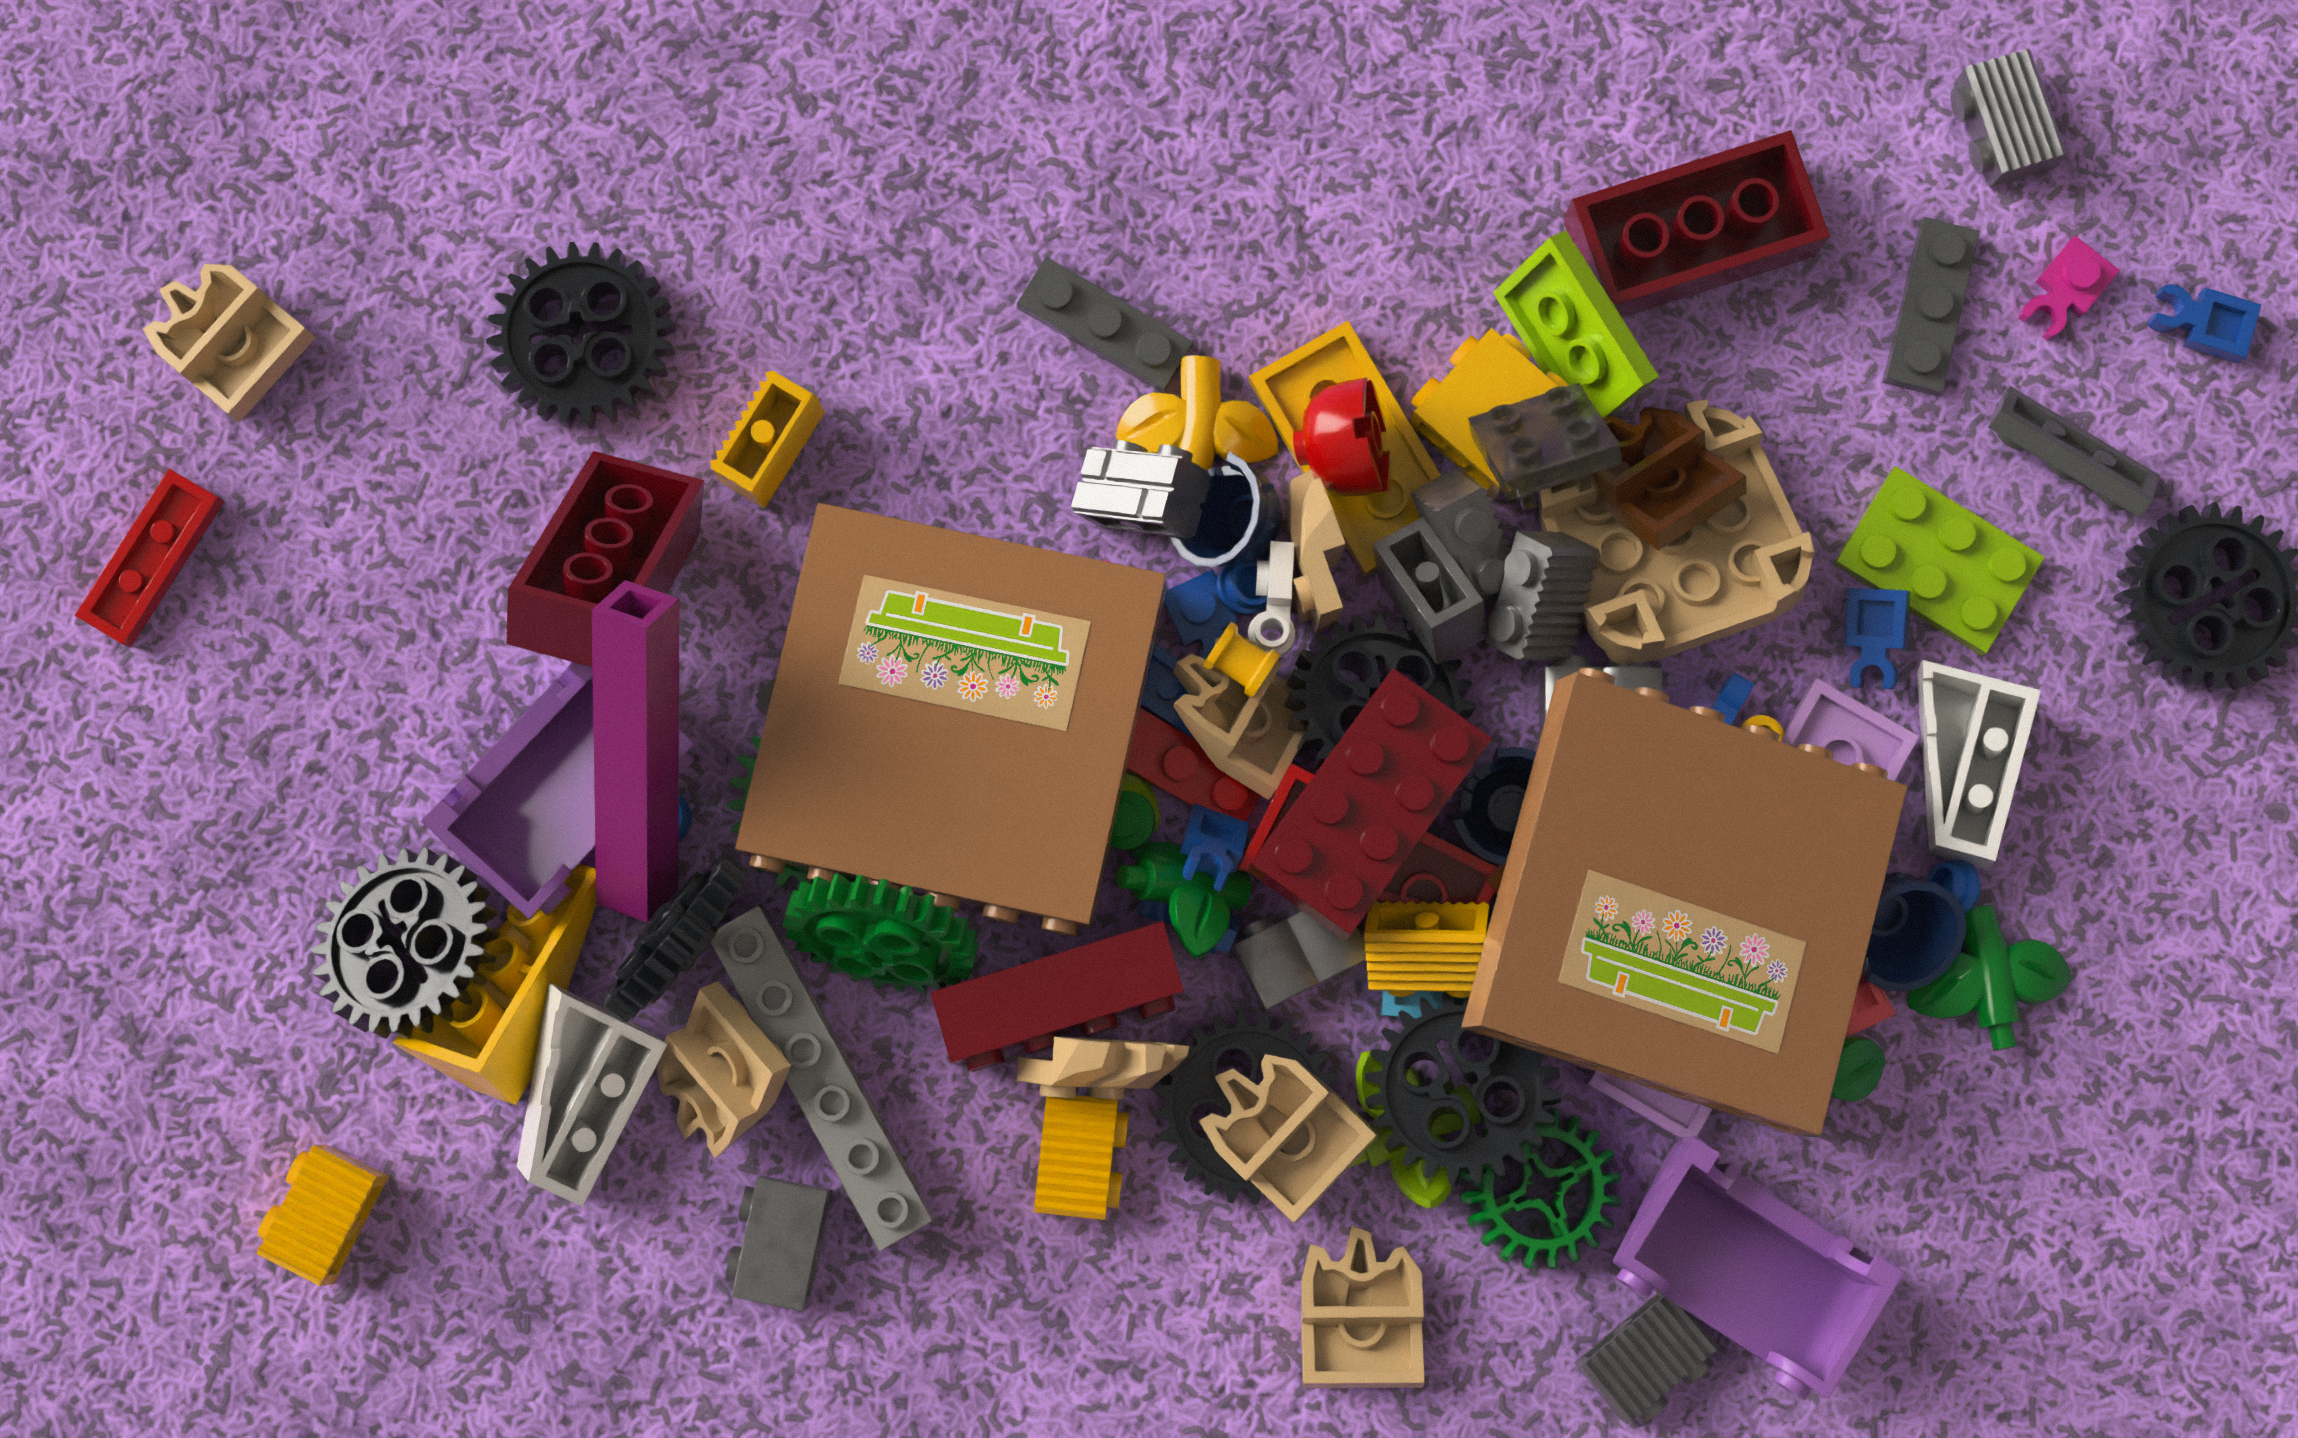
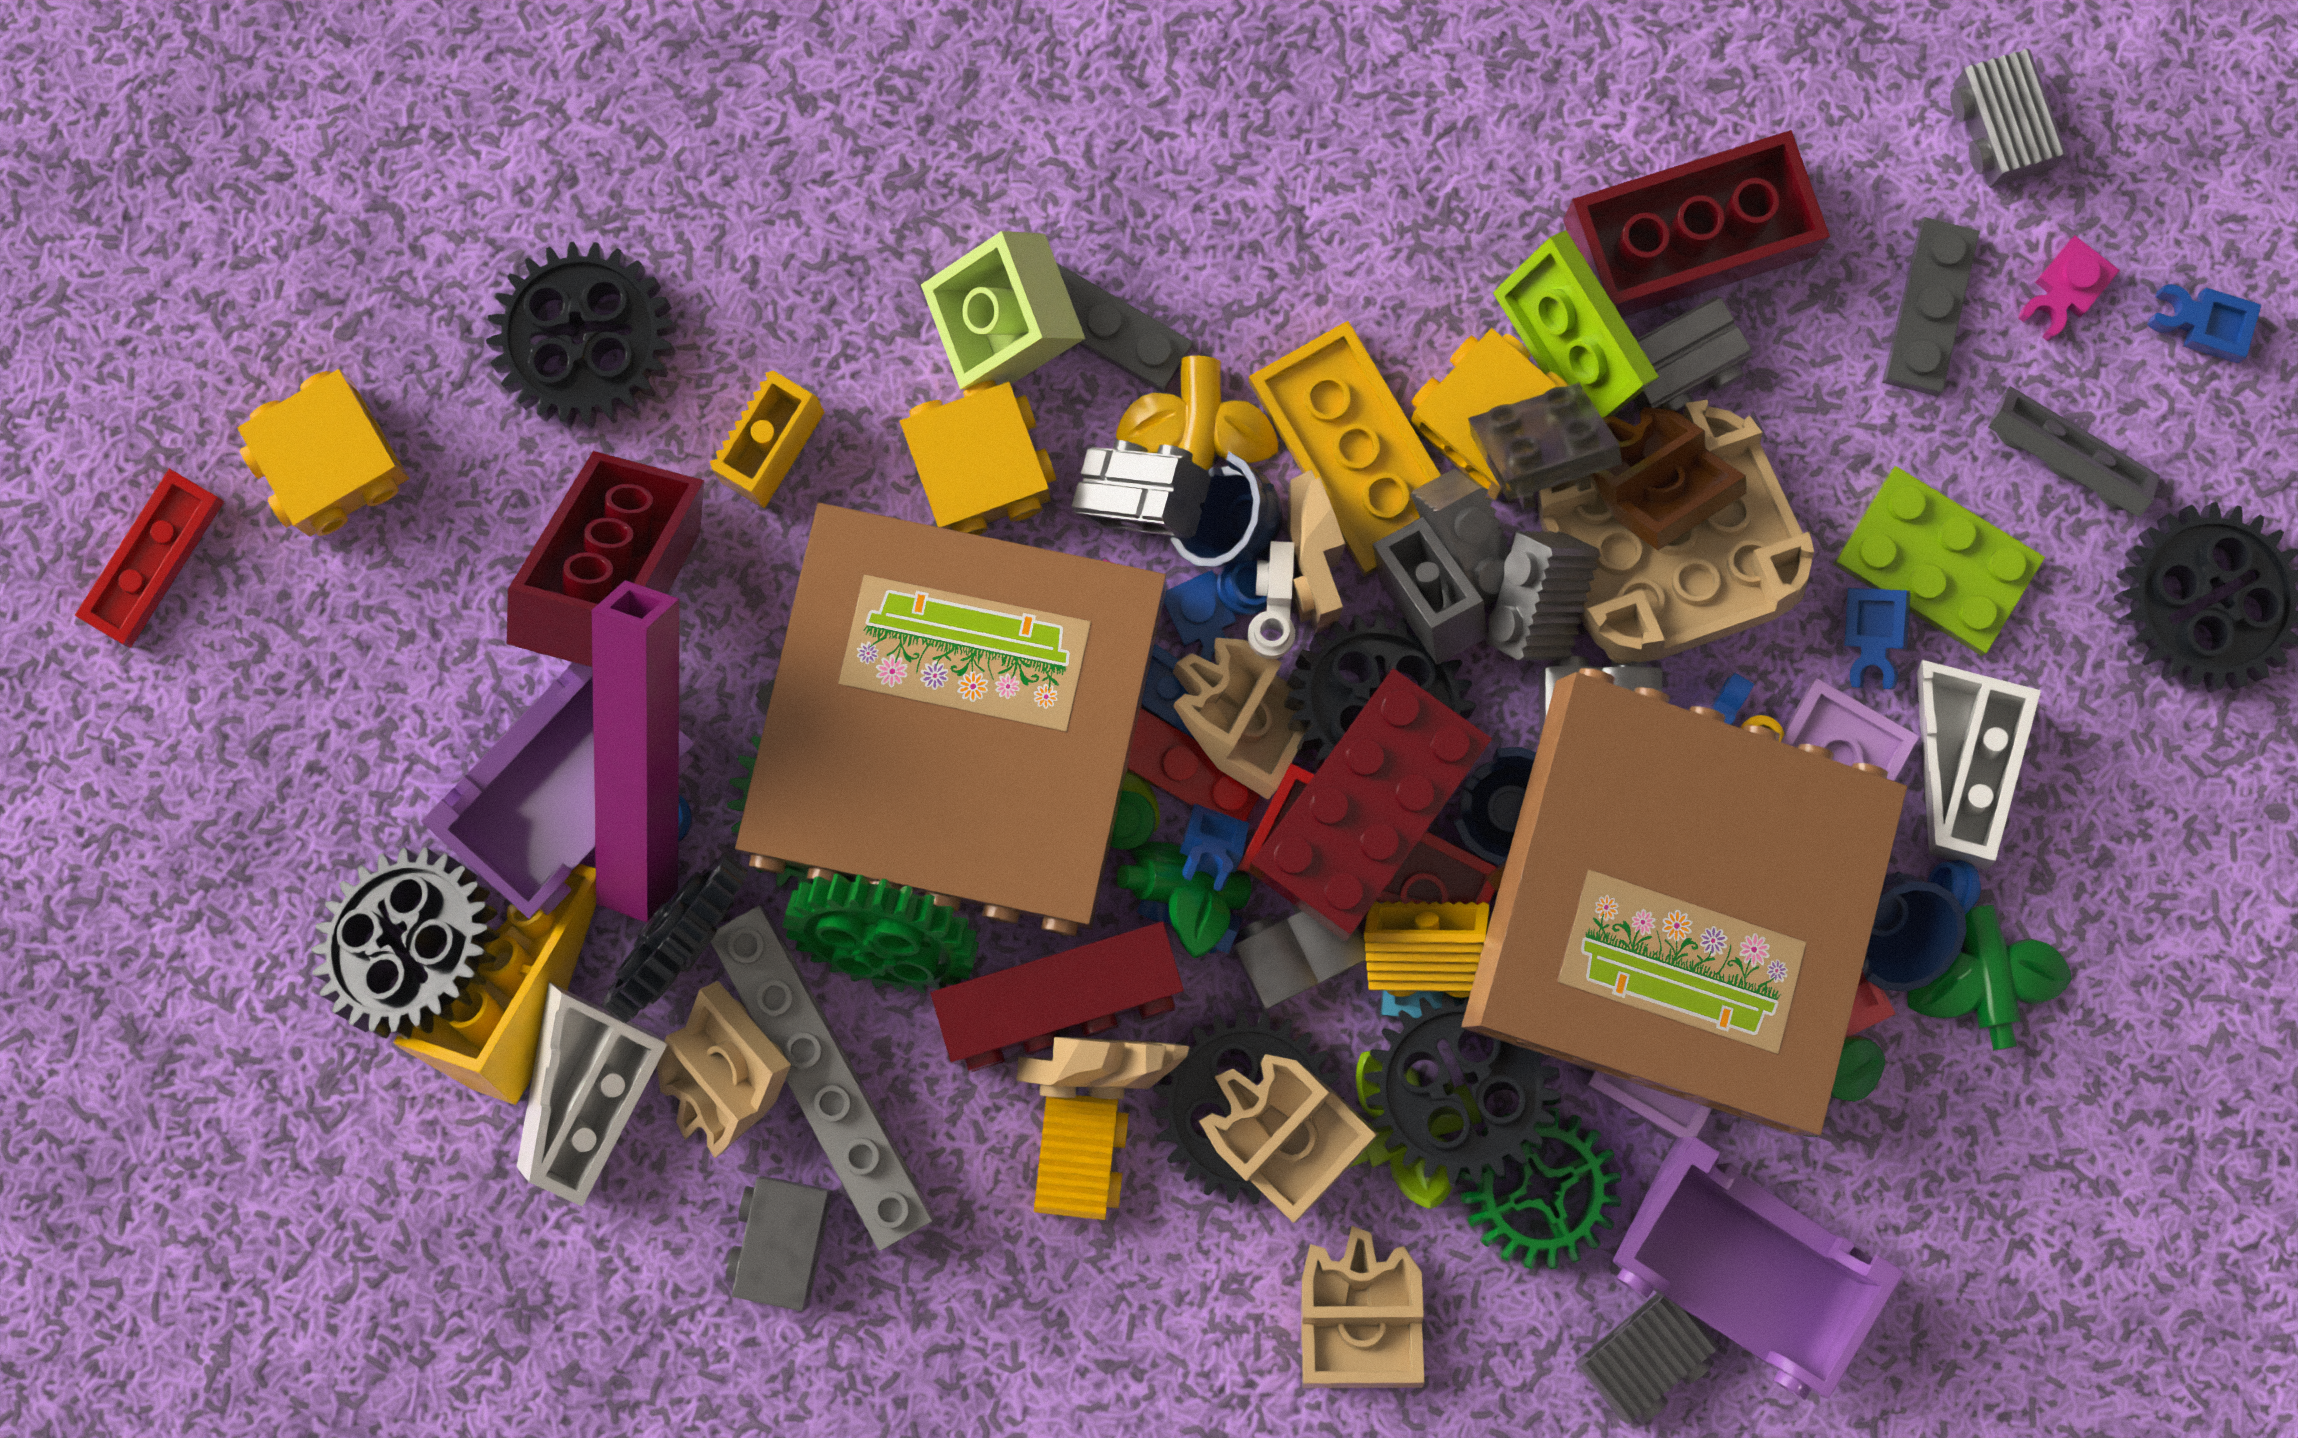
(227, 338): tan plate -> none
(320, 1213): yellow brick -> none
(321, 454): none -> yellow brick
(979, 458): none -> yellow brick
(1003, 309): none -> yellowish green brick
(1241, 659): yellow bush -> none
(1345, 440): red cylinder -> none
(1691, 354): none -> flat silver brick

